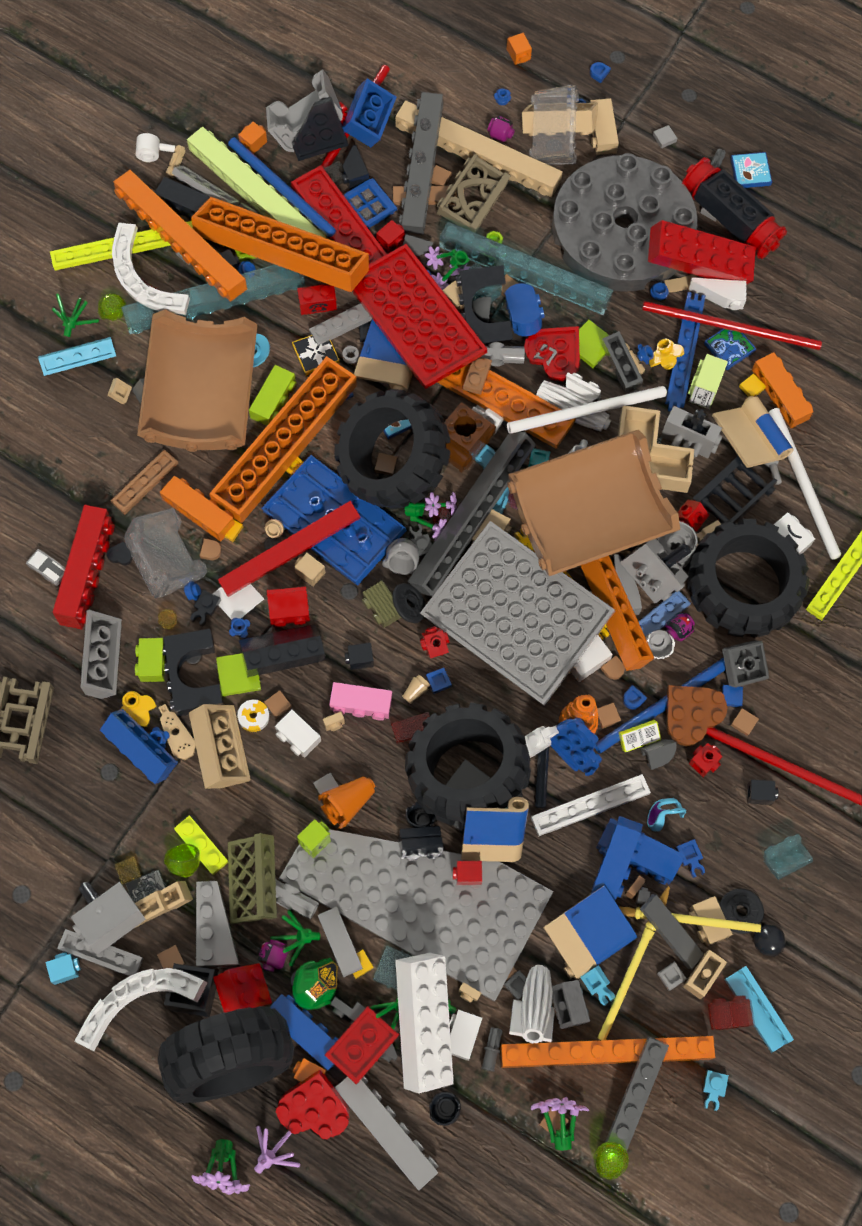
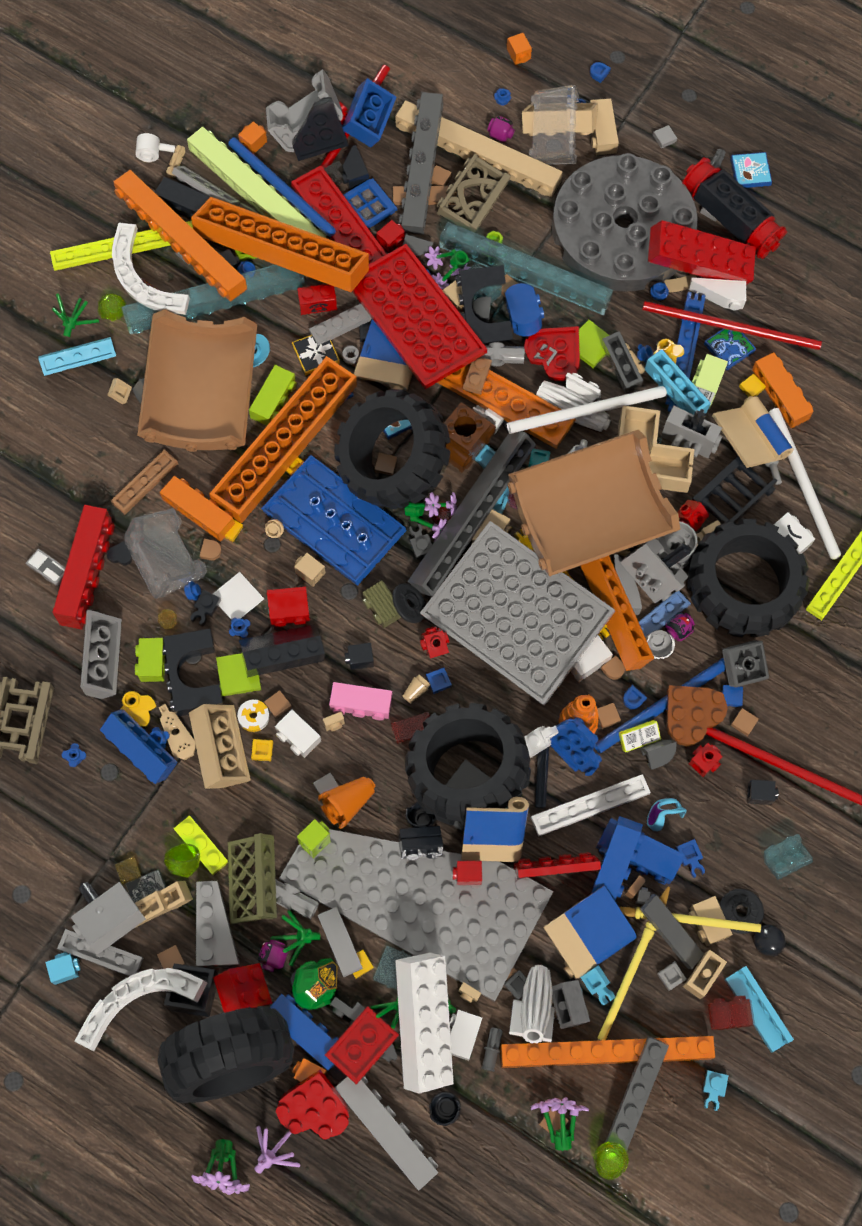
(73, 761): none -> blue plate
(262, 750): none -> yellow tile
(289, 548): red tile -> none
(401, 556): light grey piece -> none
(549, 866): none -> red plate
(677, 384): none -> medium azure brick

